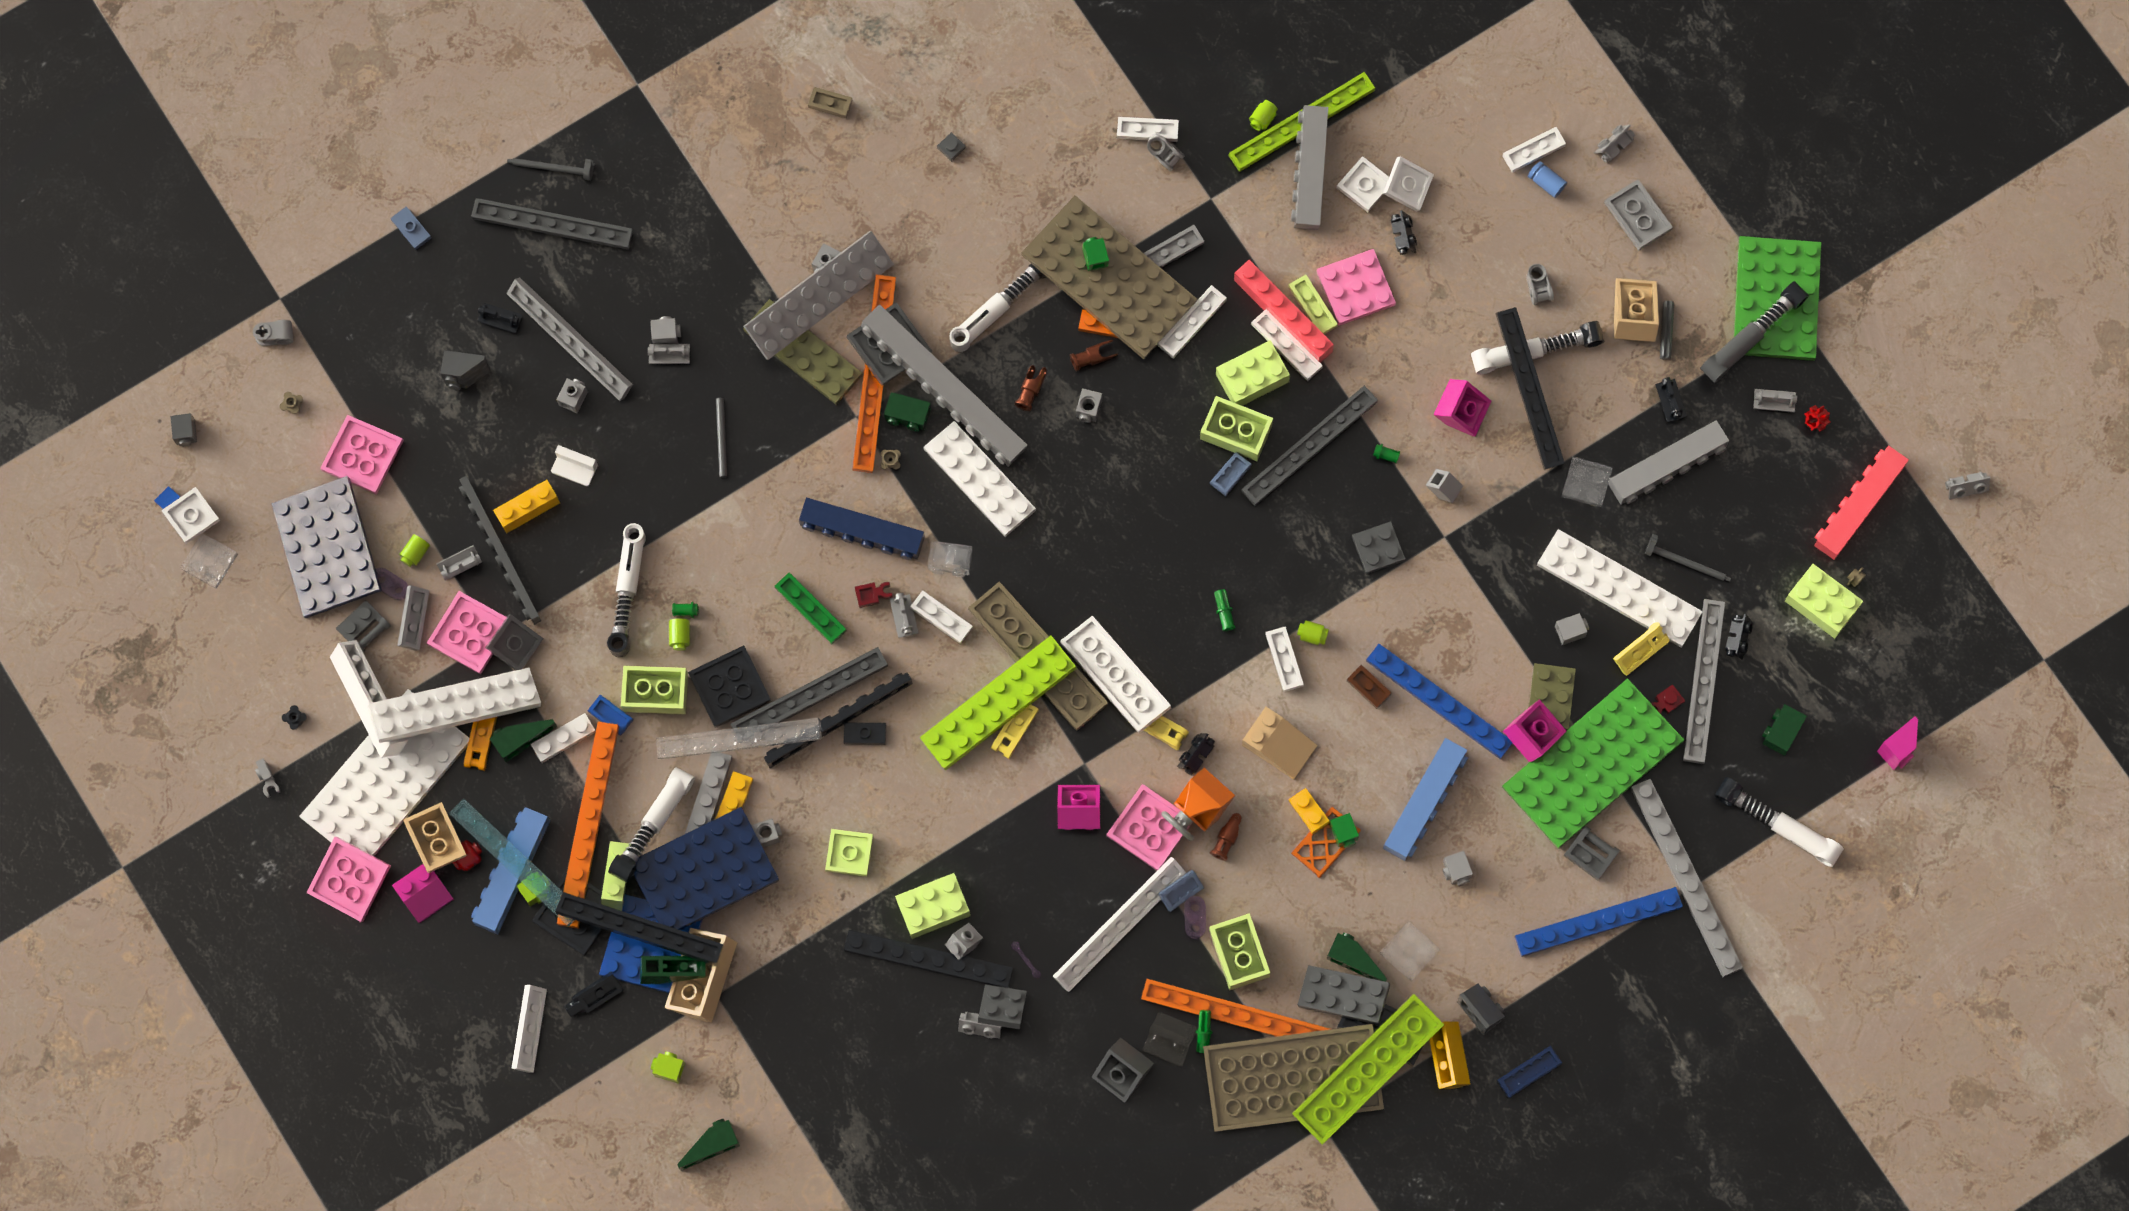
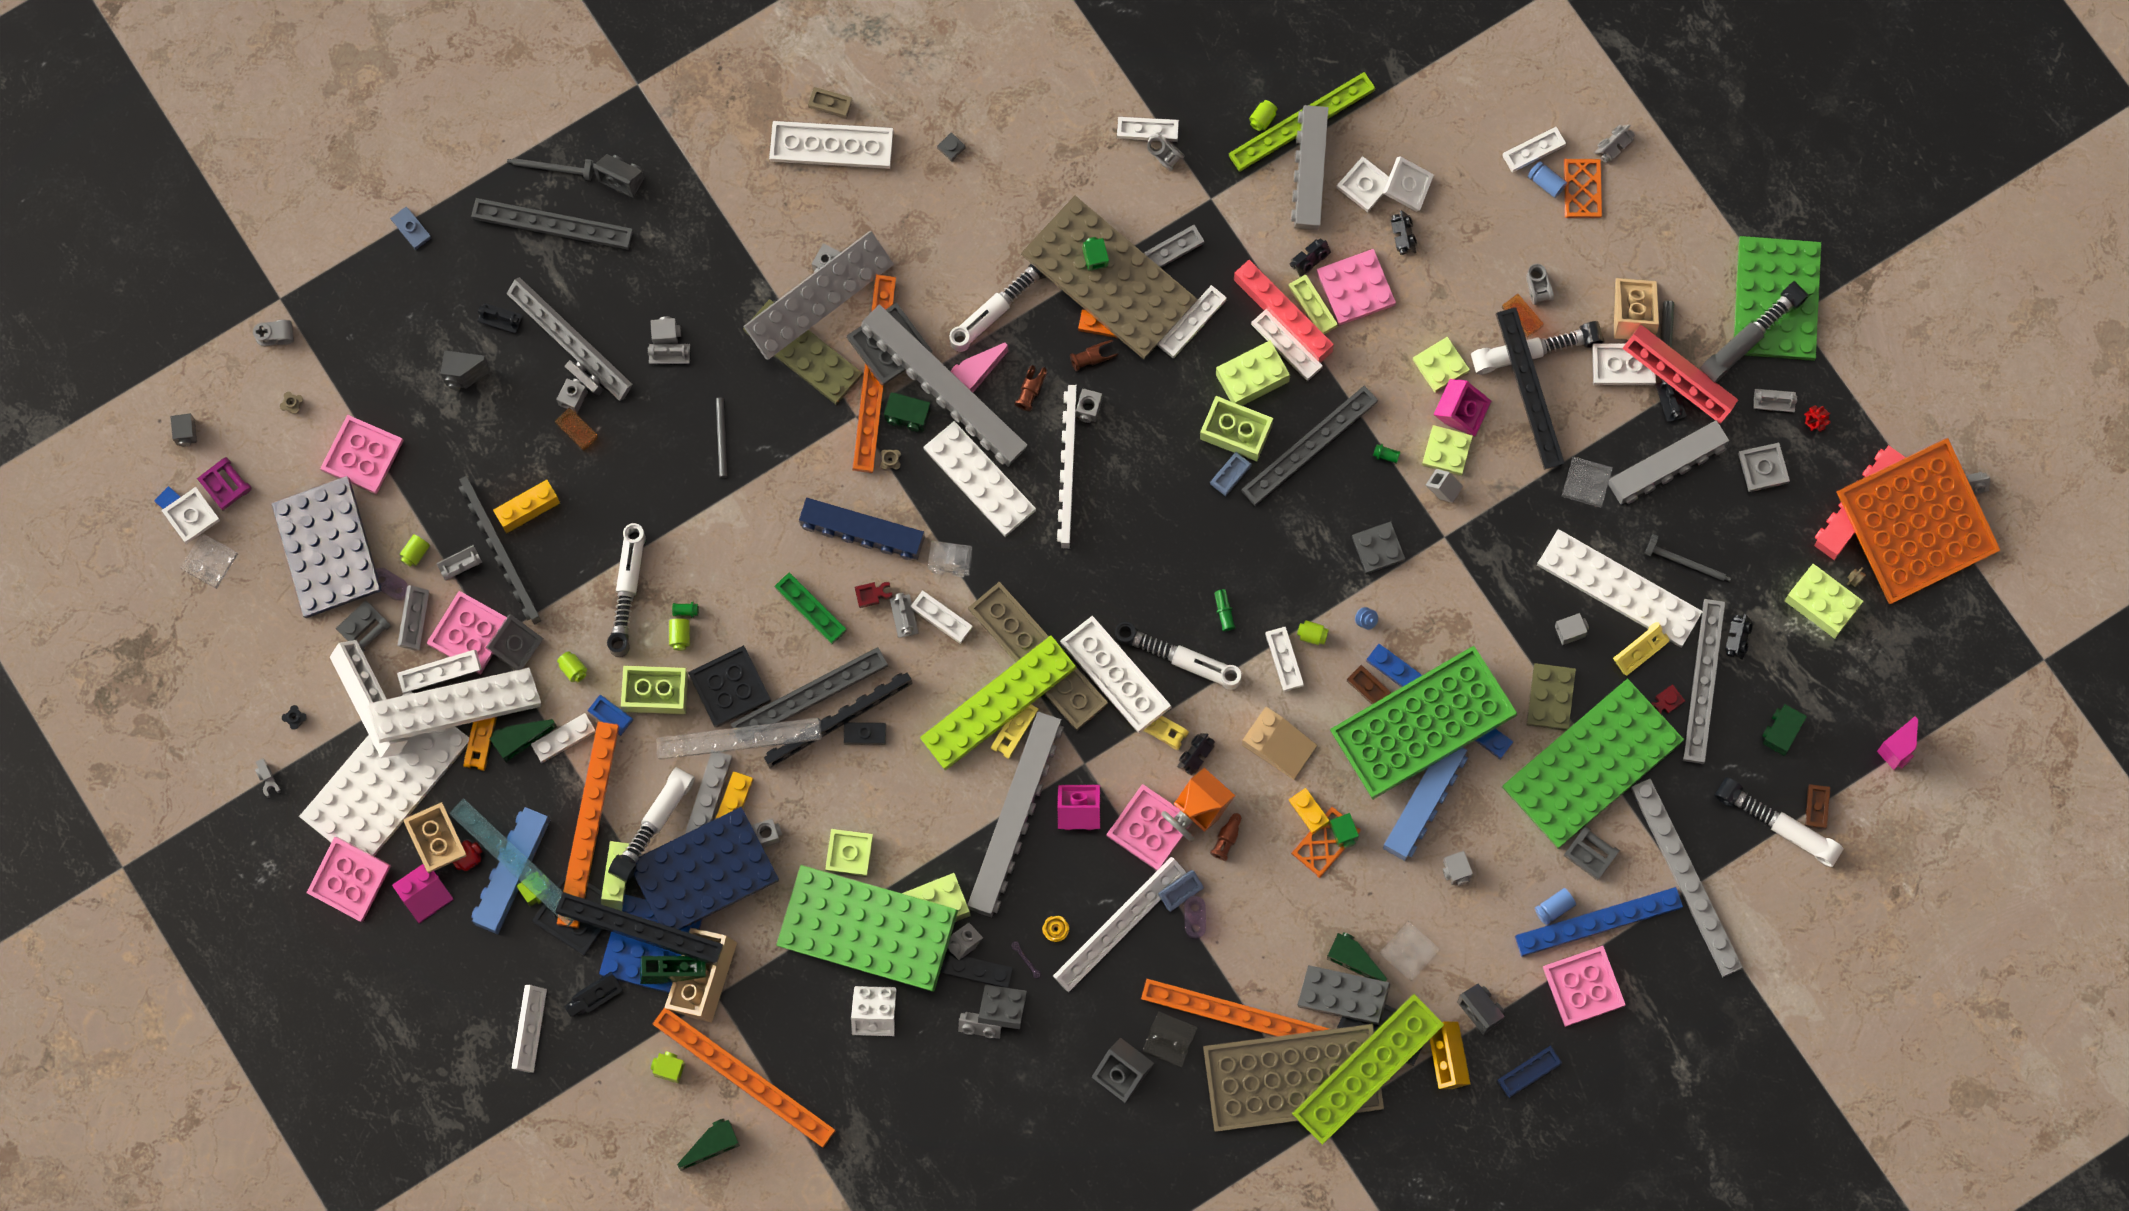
(217, 486): none -> magenta plate
(439, 671): none -> white plate
(572, 667): none -> lime brick
(574, 466): white panel -> none
(576, 429): none -> clear orange plate
(591, 382): none -> flat silver plate
(618, 174): none -> dark grey slope
(744, 1077): none -> orange plate
(831, 144): none -> white plate
(867, 928): none -> bright green plate
(873, 1011): none -> white bracket
(977, 368): none -> bright pink slope
(1014, 814): none -> light grey brick
(1050, 924): none -> yellow plate
(1066, 475): none -> white plate
(1180, 656): none -> piece
(1203, 1032): green axle -> none
(1239, 951): yellowish green brick -> none
(1317, 251): none -> black hinge
(1366, 618): none -> medium blue wheel
(1423, 722): none -> bright green plate
(1440, 364): none -> yellowish green plate
(1447, 450): none -> yellowish green plate
(1529, 320): none -> clear orange plate
(1534, 731): dark pink slope -> none
(1555, 906): none -> medium blue piece
(1584, 986): none -> bright pink plate
(1596, 198): none -> orange window
(1617, 367): none -> white plate
(1638, 215): light grey plate -> none
(1680, 374): none -> coral brick
(1763, 467): none -> light grey plate
(1817, 806): none -> reddish brown plate
(1918, 520): none -> orange plate

